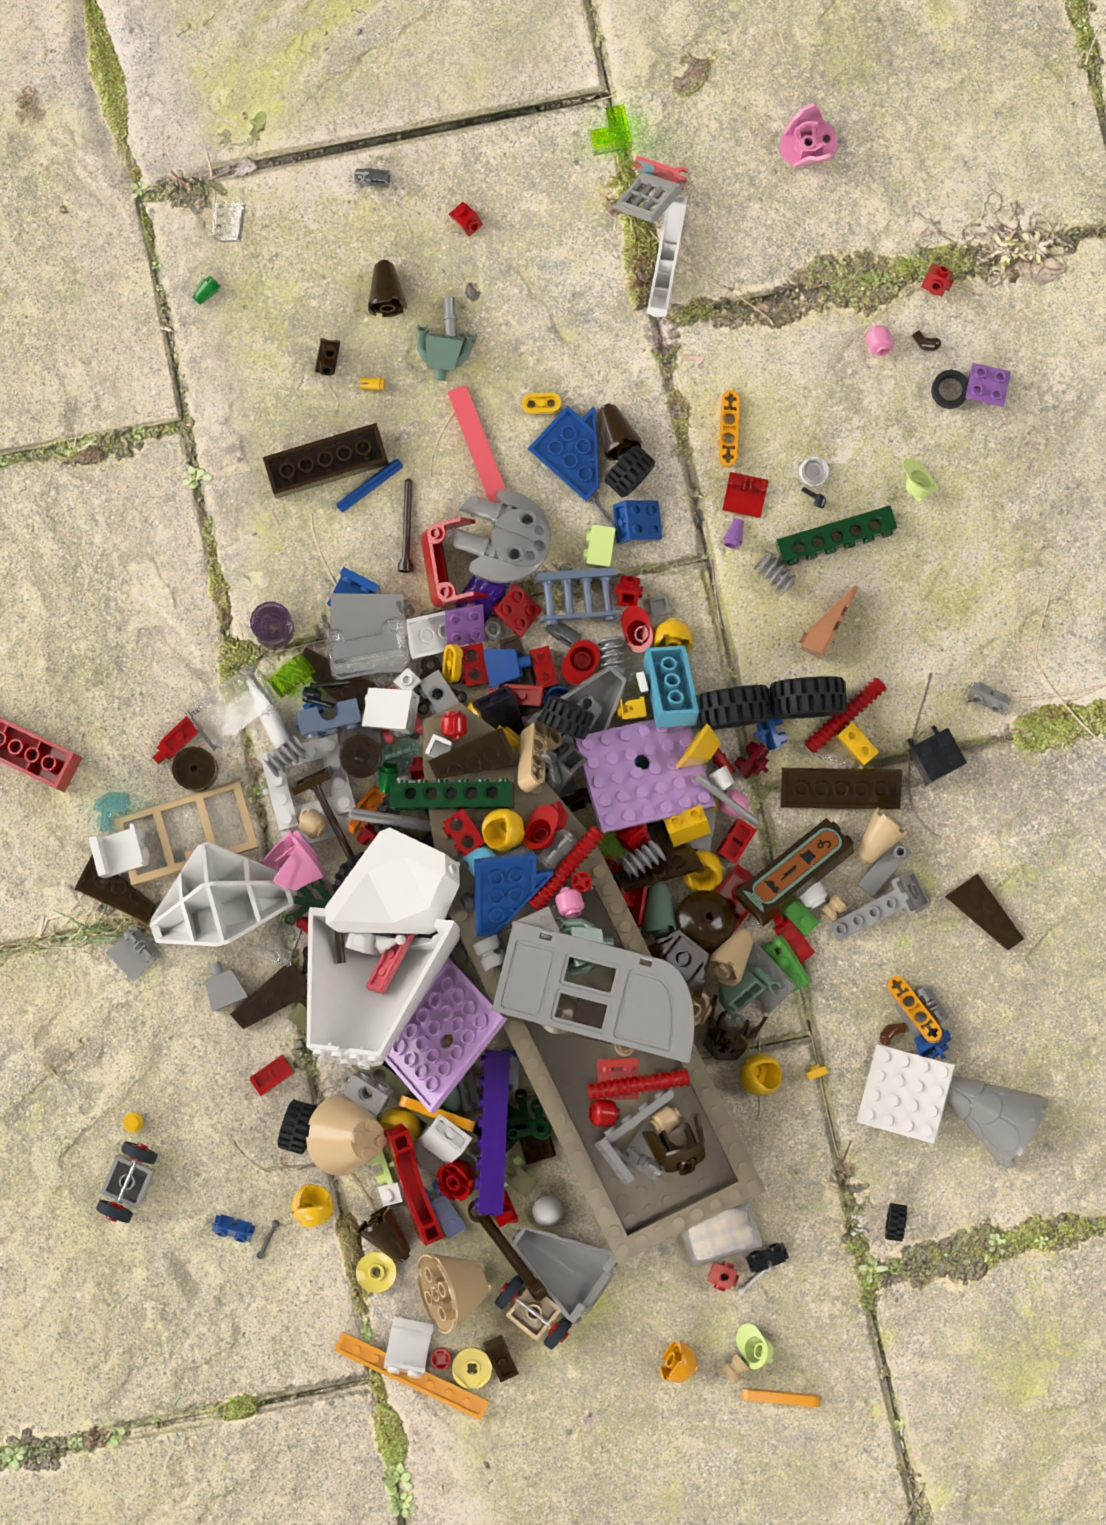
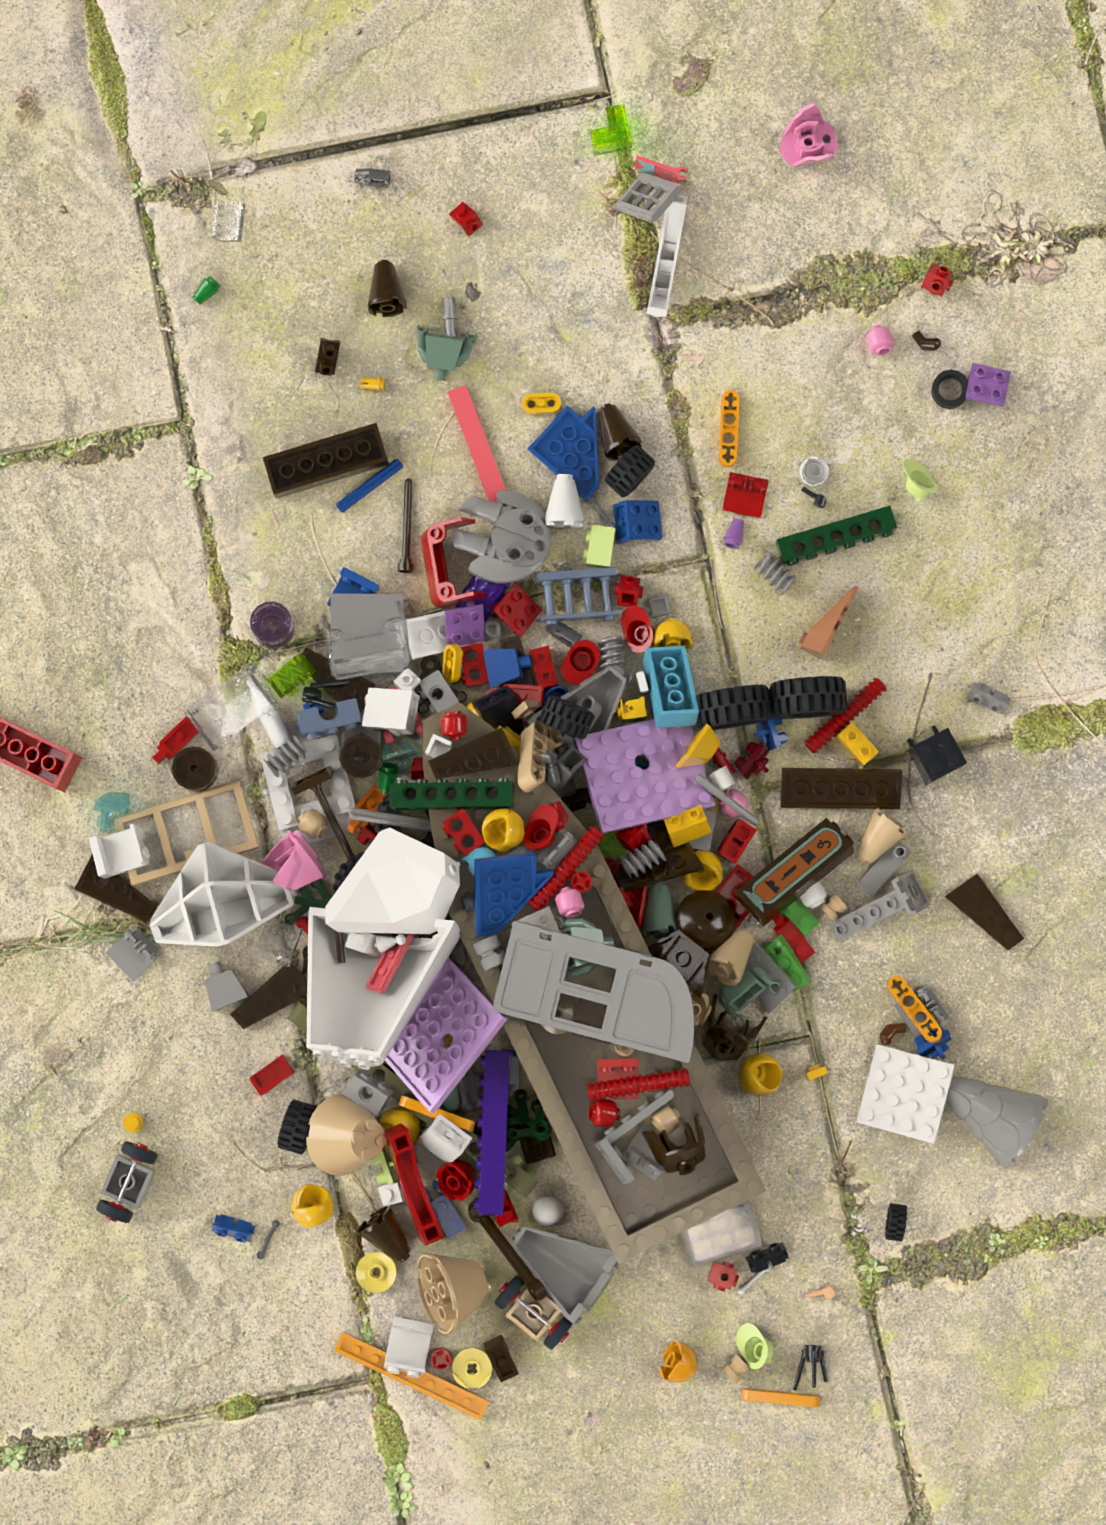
(526, 709): none -> tan plate
(564, 504): none -> white cone
(813, 1354): none -> black plant
(828, 1291): none -> light nougat hand

